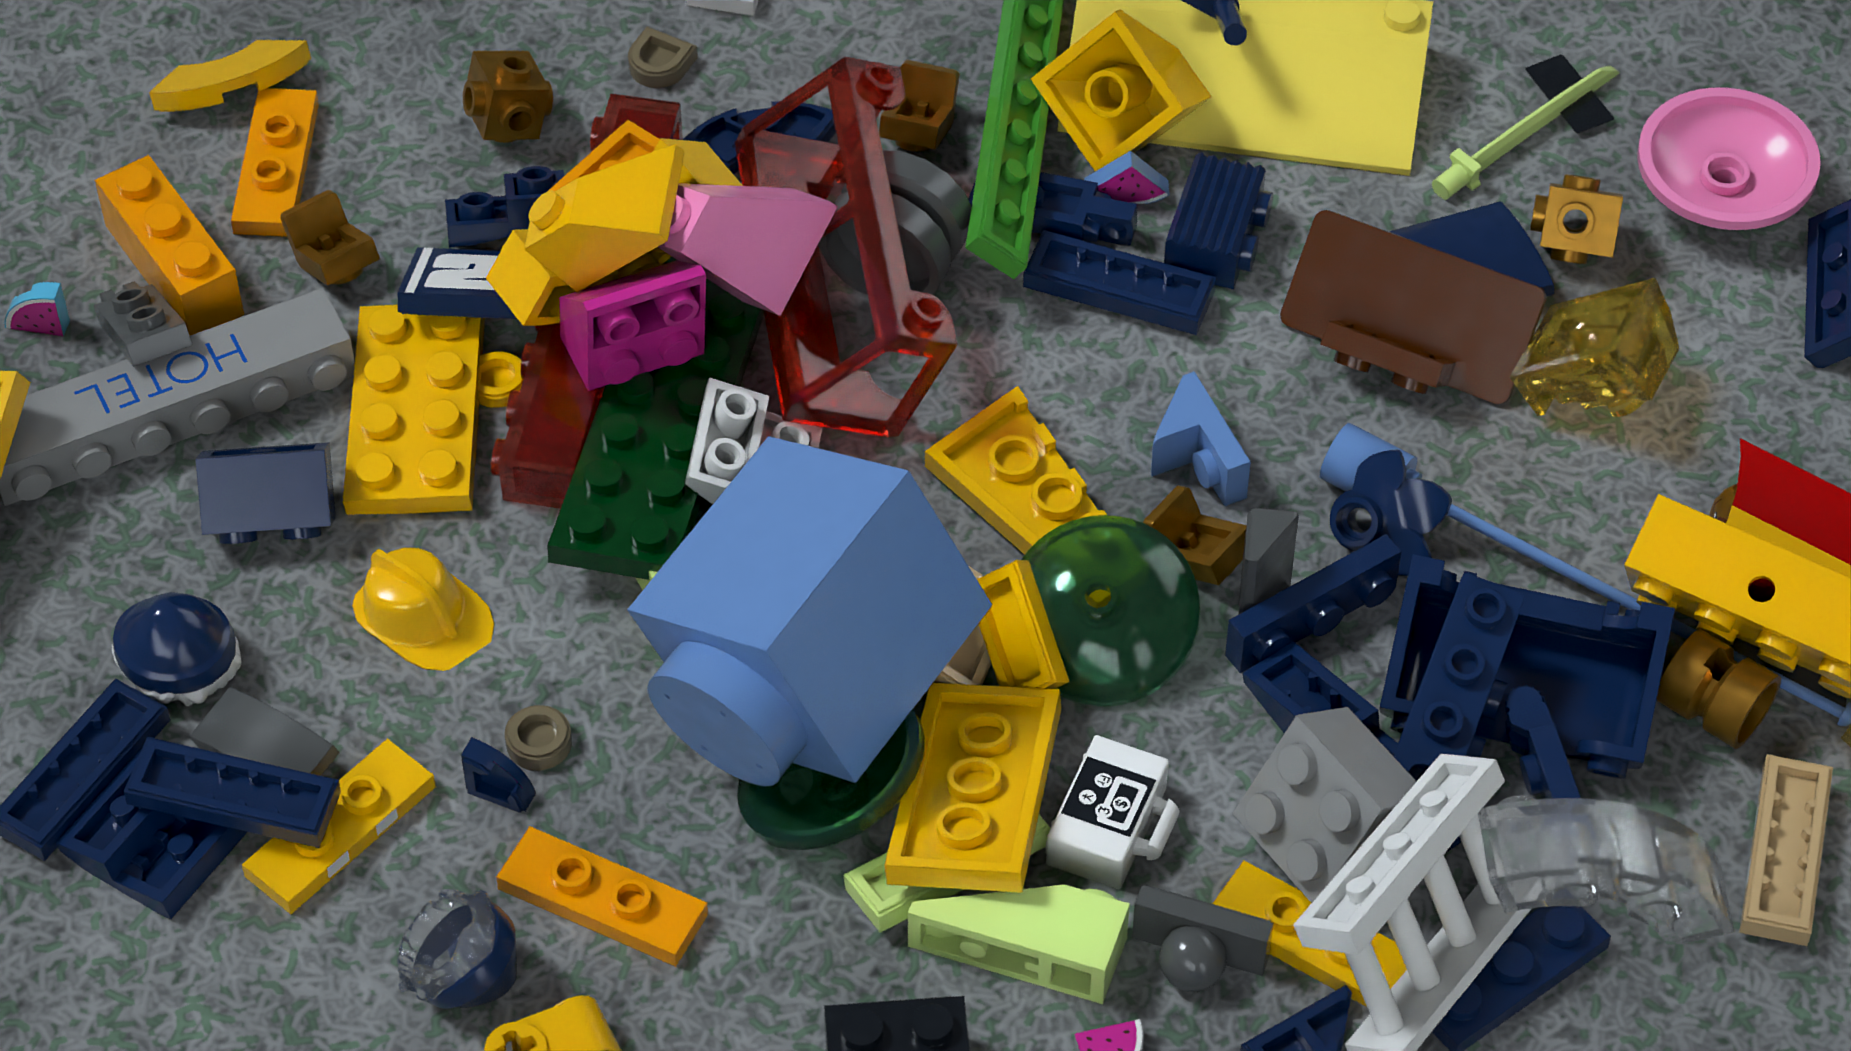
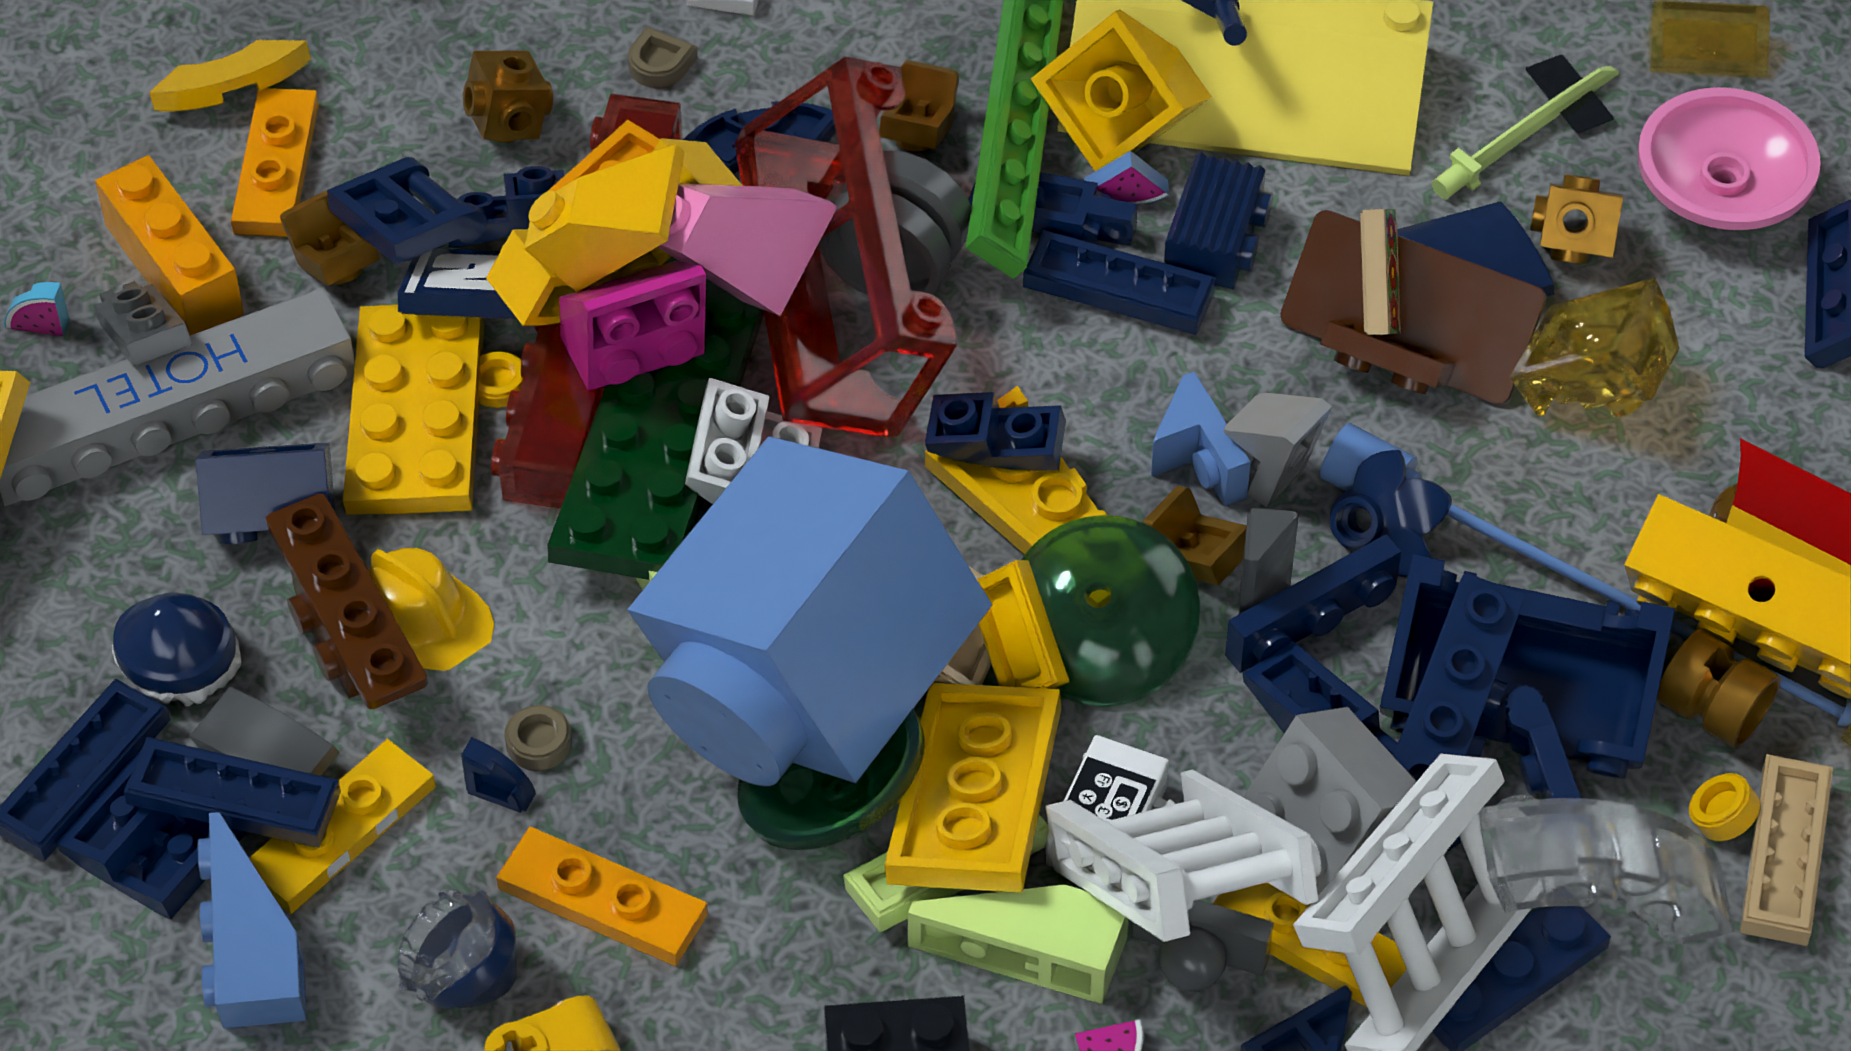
(255, 947): none -> medium blue slope
(343, 606): none -> reddish brown bracket
(396, 223): none -> dark blue plate
(982, 433): none -> dark blue slope
(1181, 853): none -> white fence
(1280, 437): none -> light grey slope
(1380, 271): none -> tan tile
(1709, 38): none -> clear yellow slope
(1724, 807): none -> yellow tile

